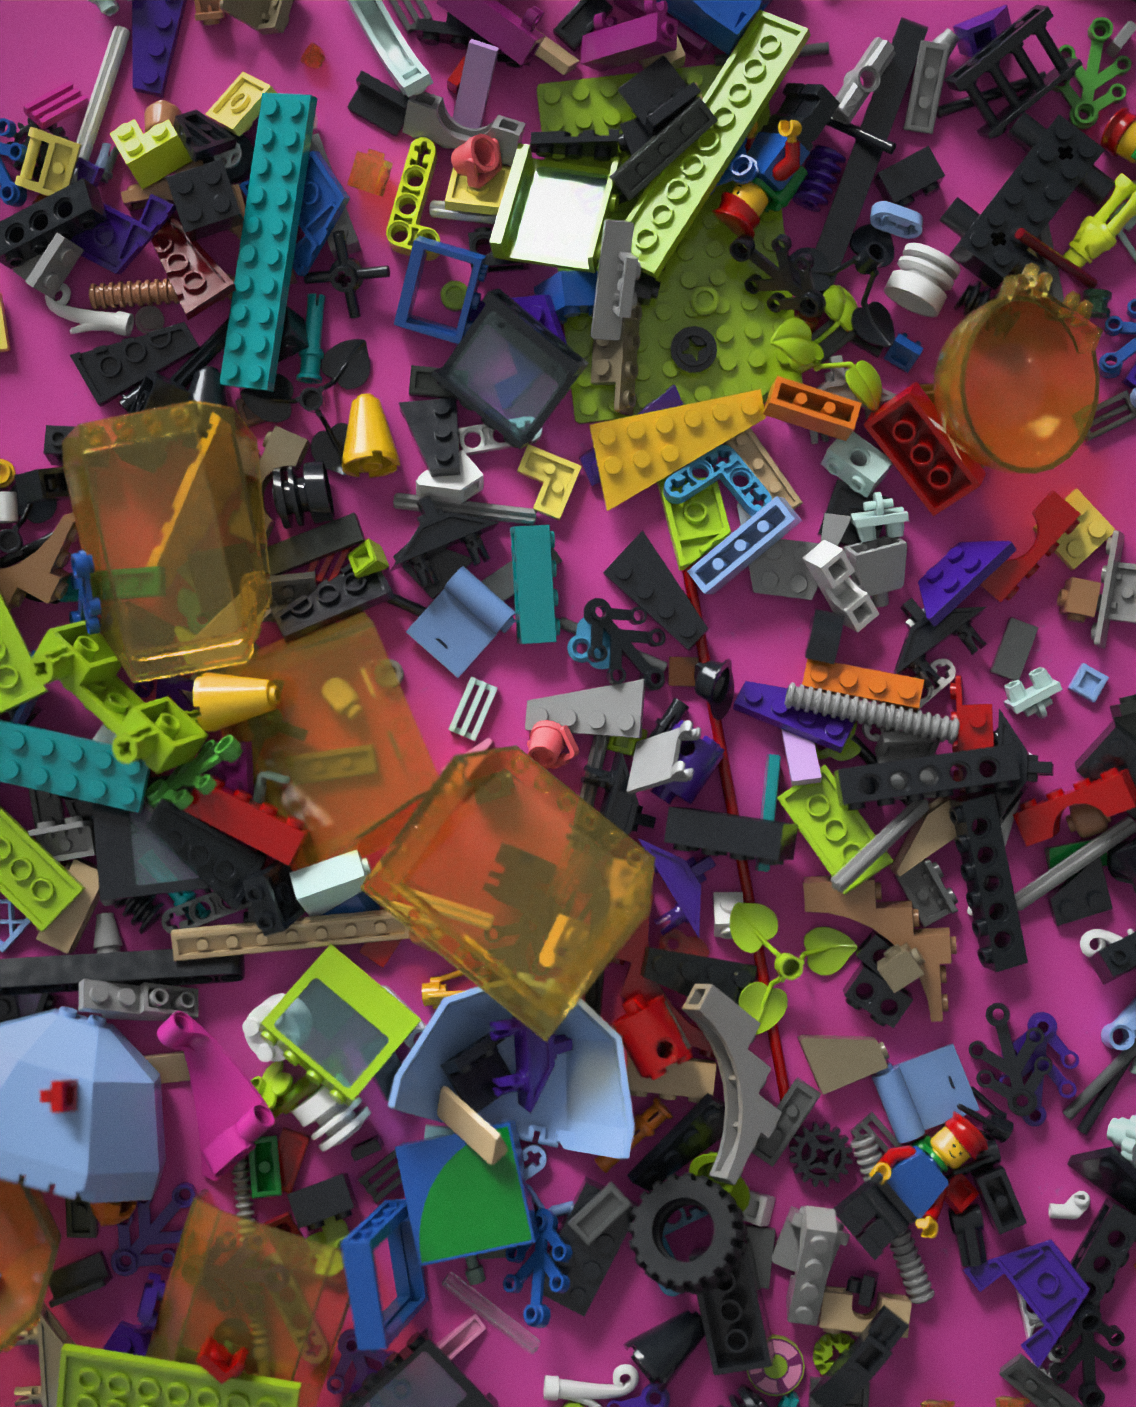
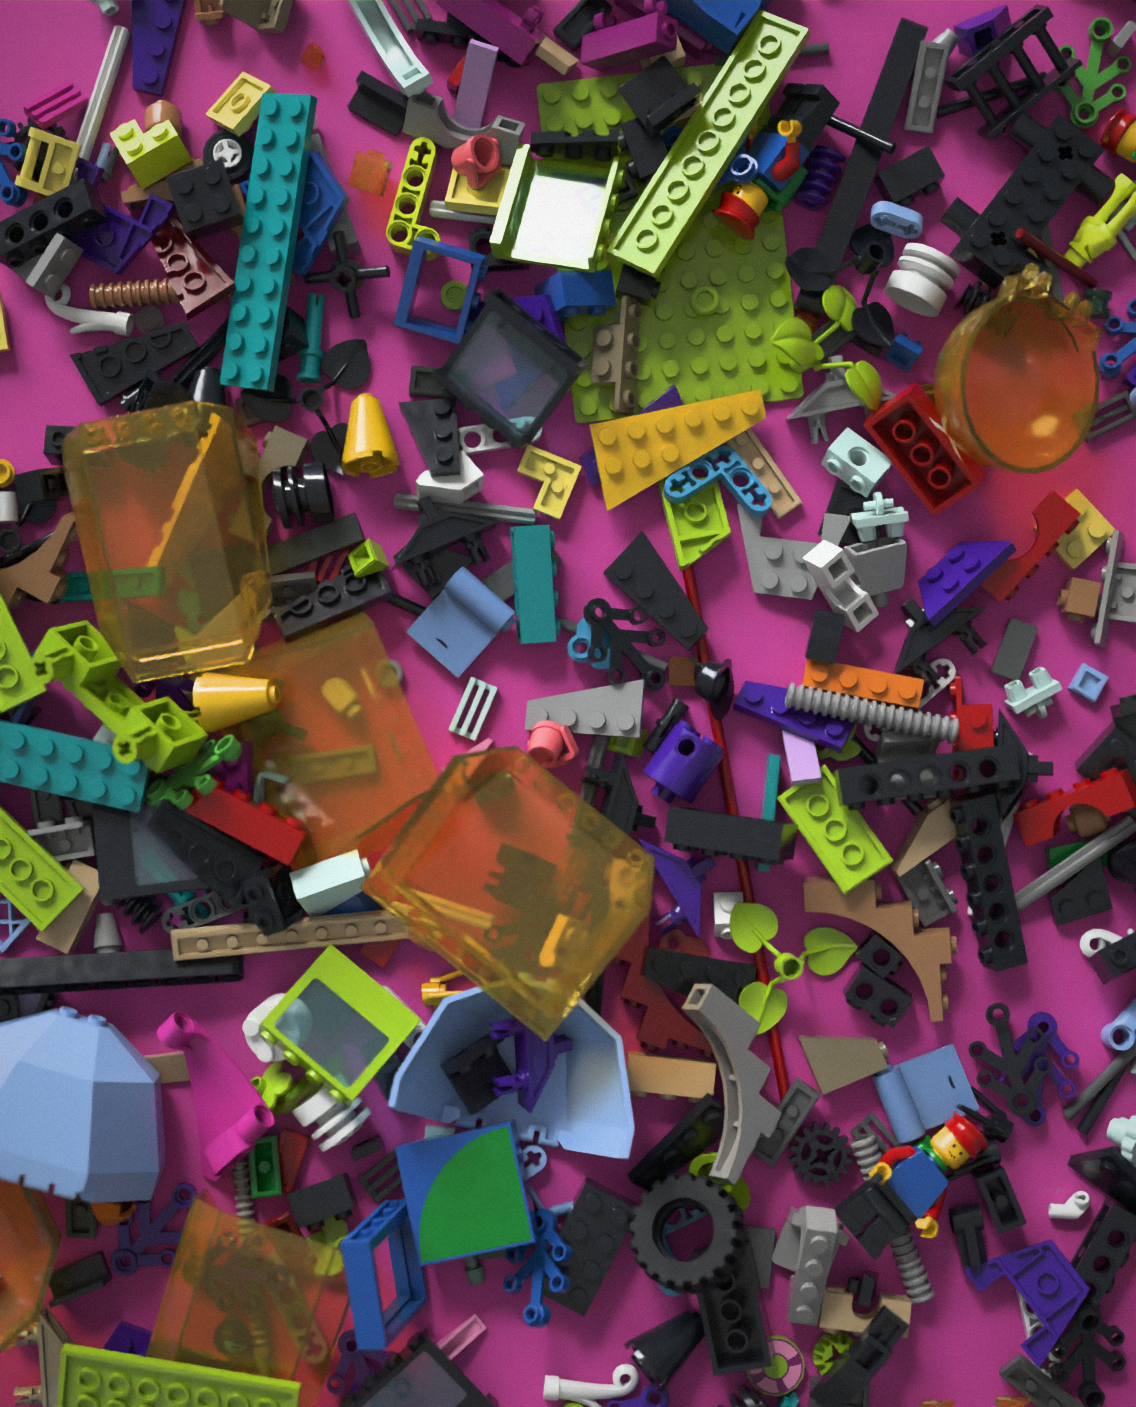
(61, 1095): red tile -> none
(87, 604): blue plant -> none
(136, 1002): light grey slope -> none
(146, 1311): dark purple plate -> none
(202, 135): black wing -> none
(219, 1362): red bracket -> none
(470, 1126): tan slope -> none
(491, 1313): clear axle -> none
(599, 1213): dark grey tile -> none
(615, 280): light grey bracket -> none
(644, 1028): red cylinder -> none
(645, 1125): orange pin -> none
(657, 759): flag -> none
(663, 148): pearl dark grey tile -> none
(699, 337): black gear -> none
(744, 545): light blue brick -> none
(759, 1209): white slope -> none
(781, 277): black plant -> none
(812, 408): orange brick -> none
(870, 69): light grey piece -> none
(879, 845): light grey axle -> none
(901, 966): dark tan brick -> none
(960, 1193): red tile -> none

